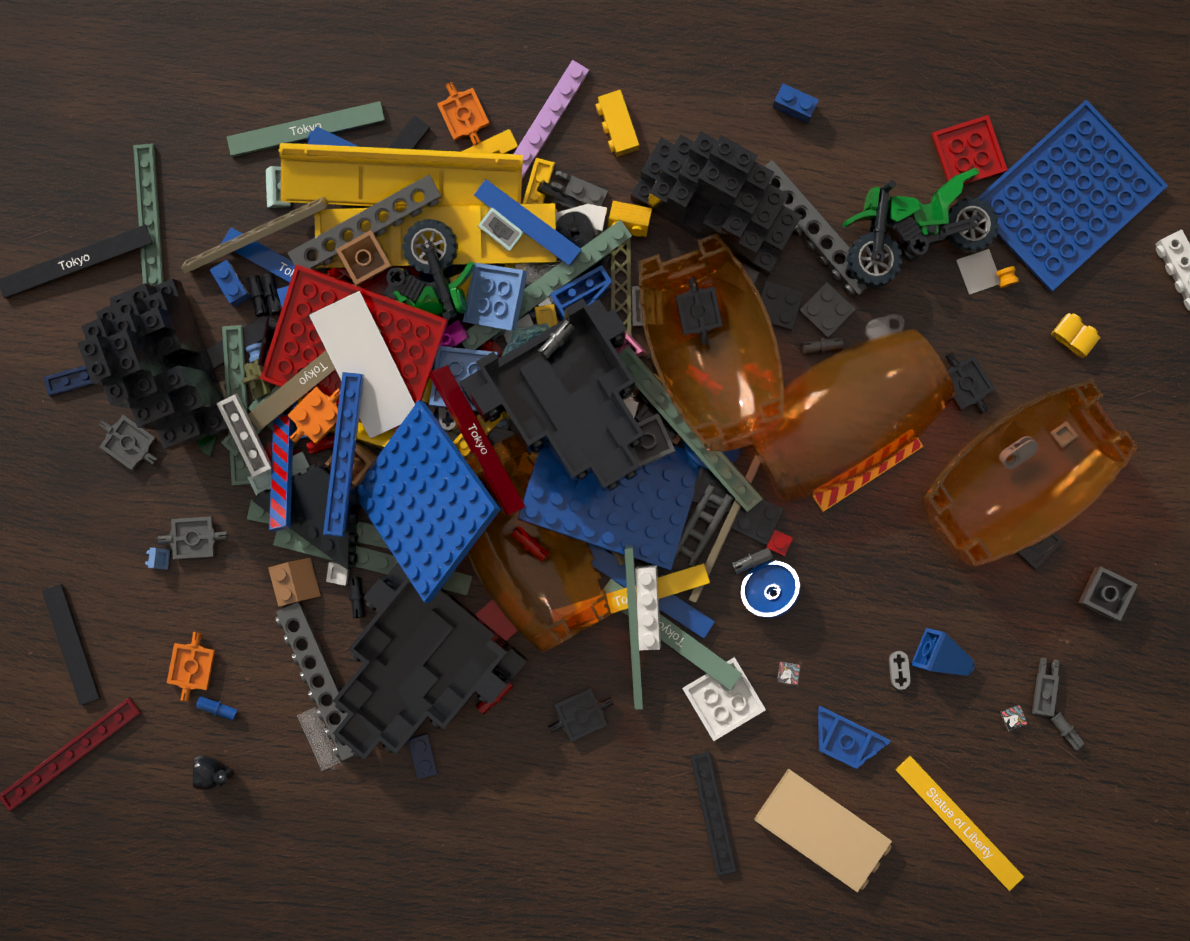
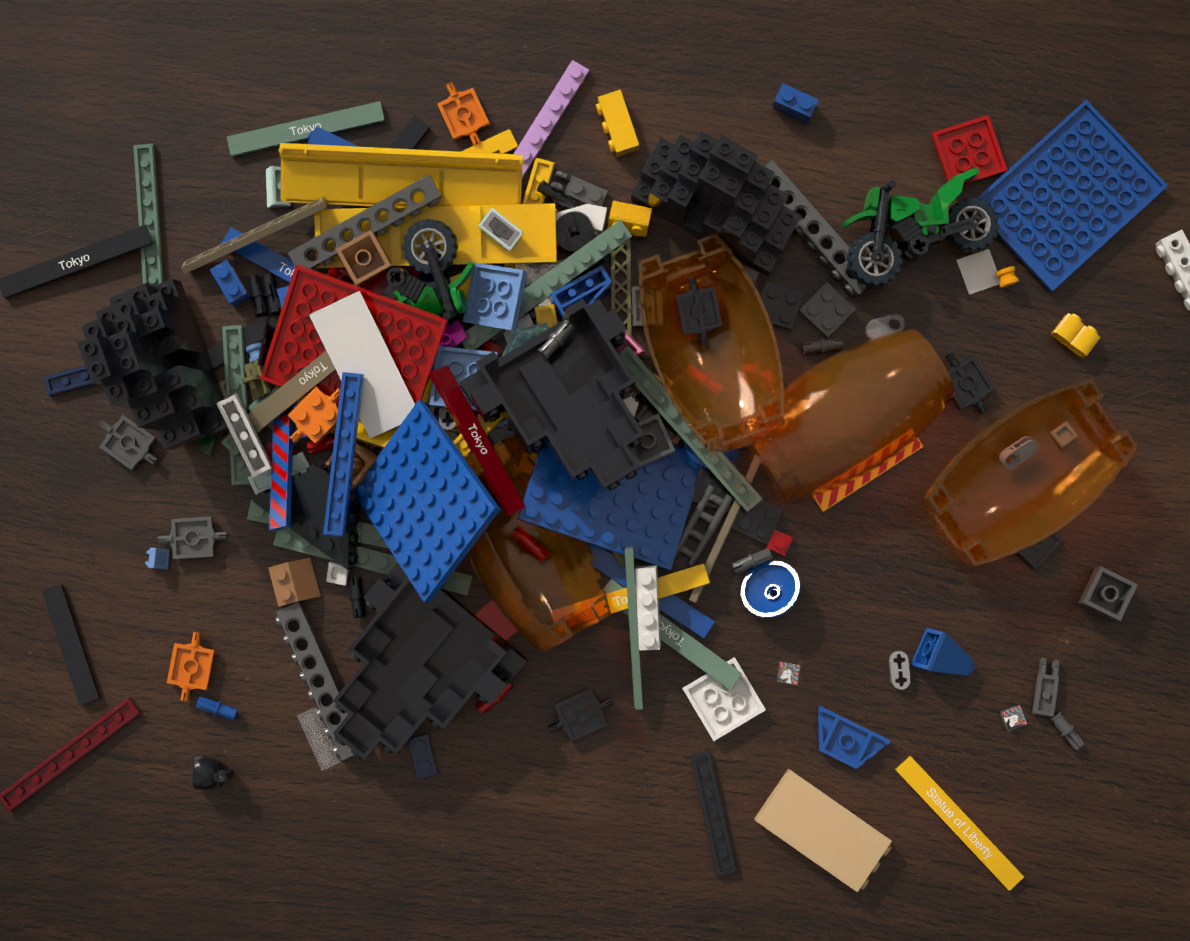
(528, 222): blue tile -> none

